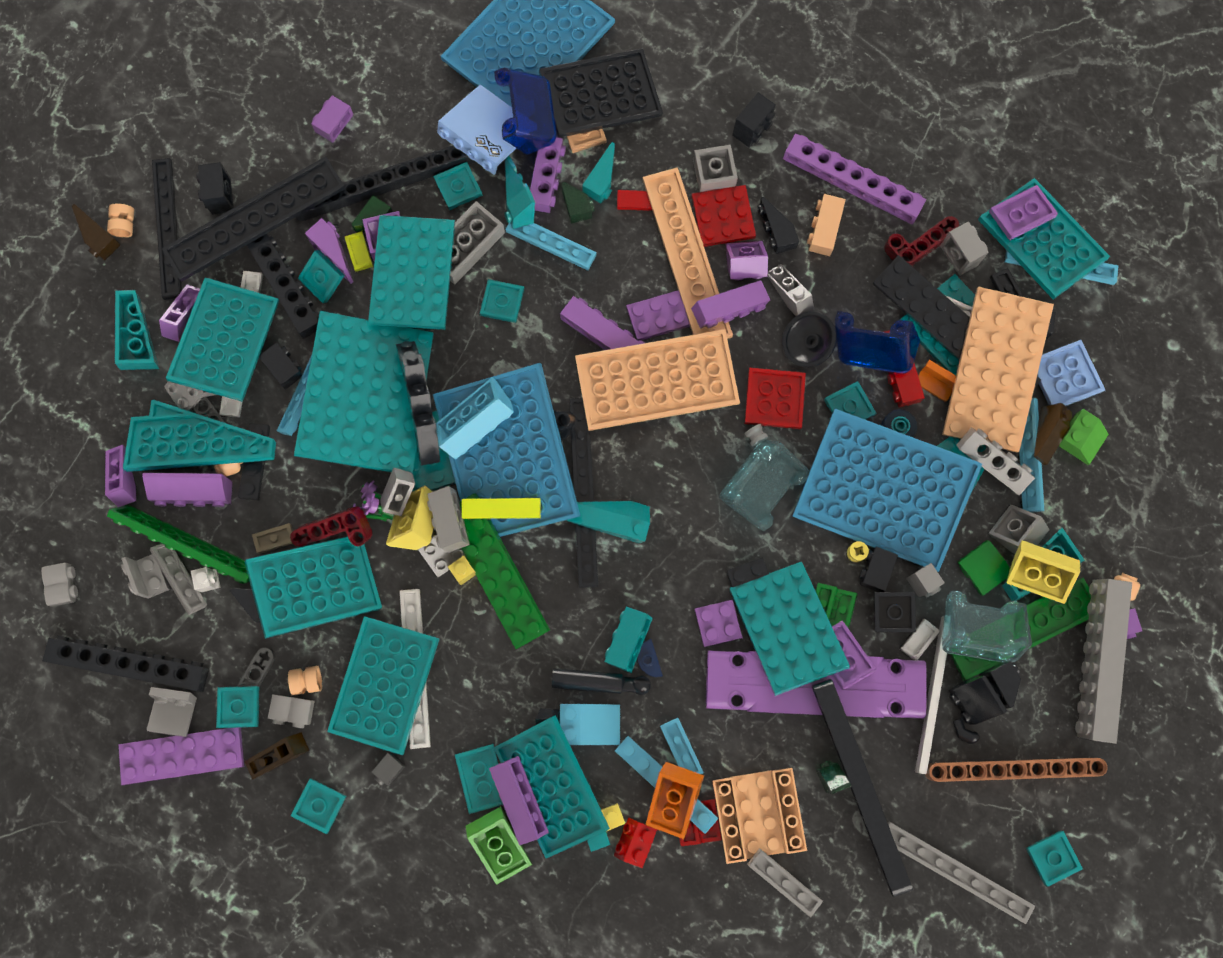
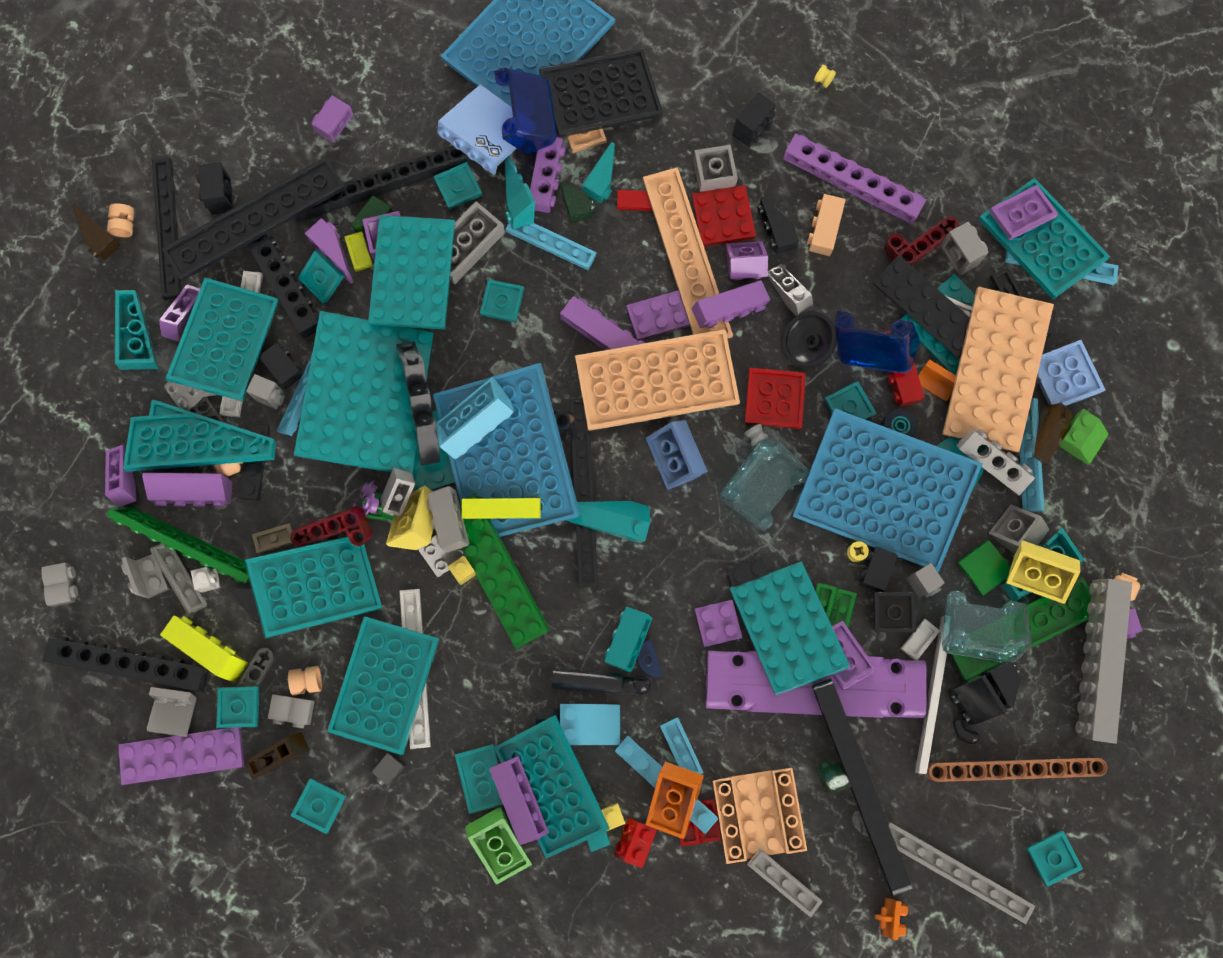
(204, 649): none -> neon yellow wedge
(265, 392): none -> light grey brick
(676, 454): none -> medium blue slope
(824, 76): none -> light yellow wheel
(890, 918): none -> orange hips

